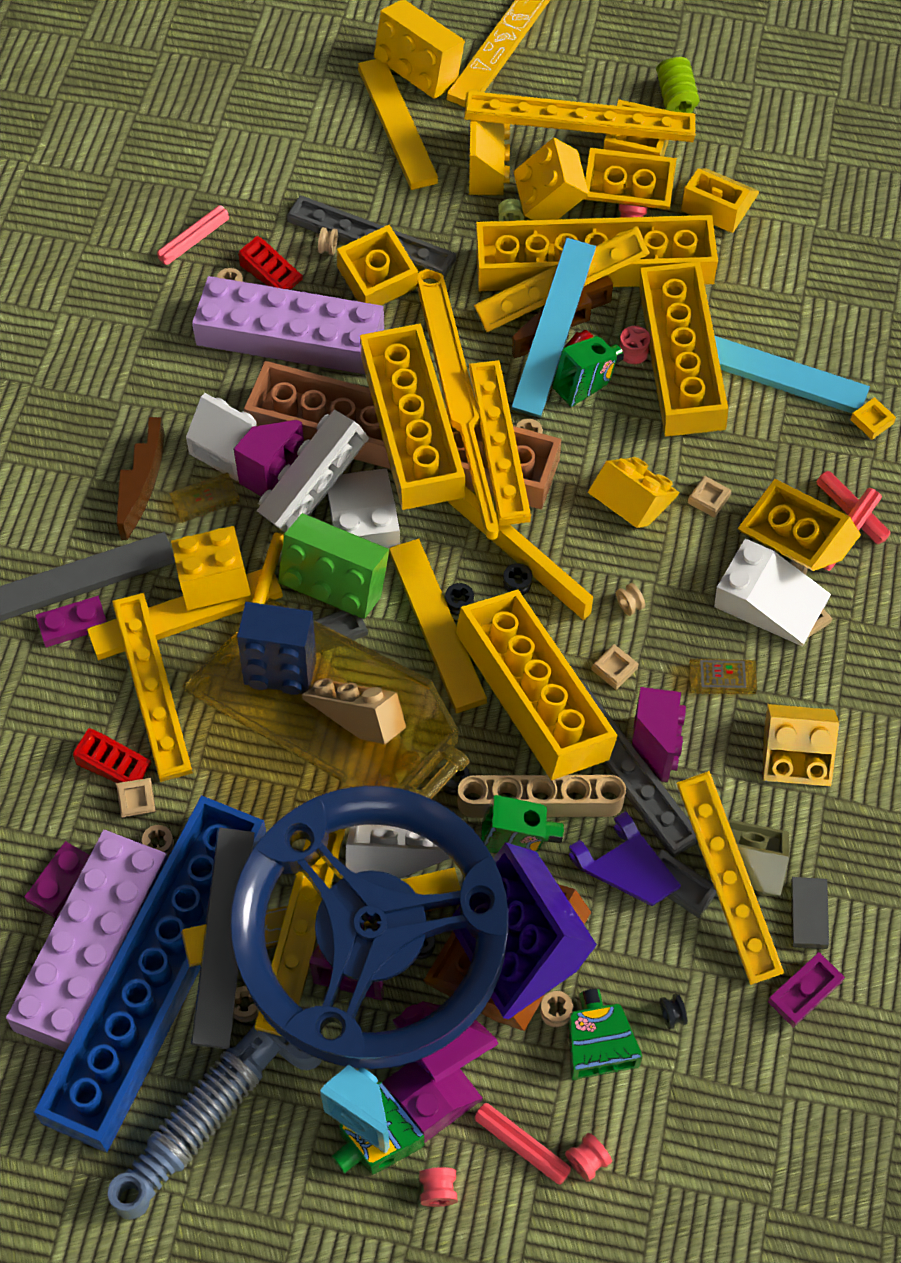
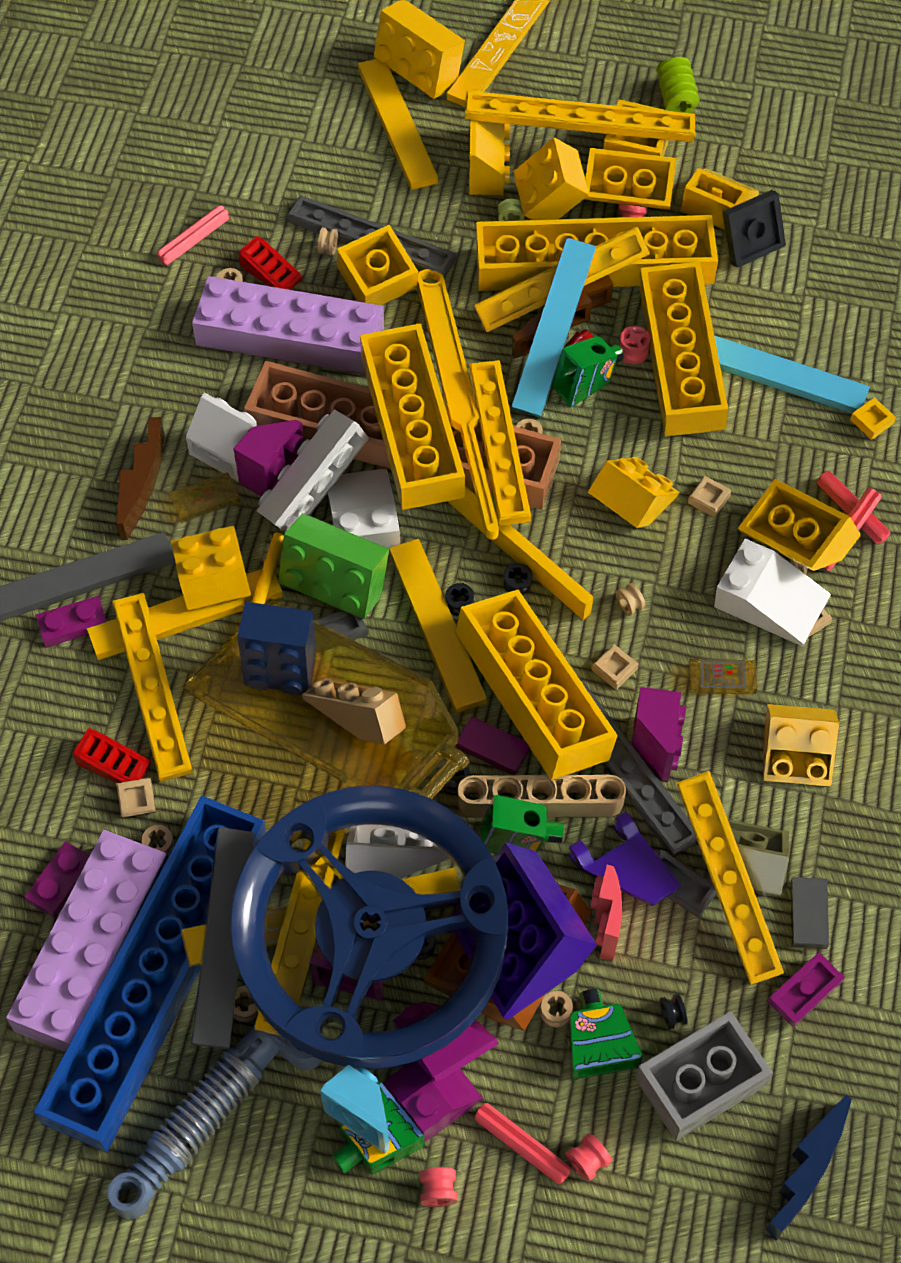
(493, 746): none -> magenta tile
(608, 907): none -> coral slope
(703, 1075): none -> light grey brick
(754, 228): none -> black plate
(815, 1156): none -> dark blue slope

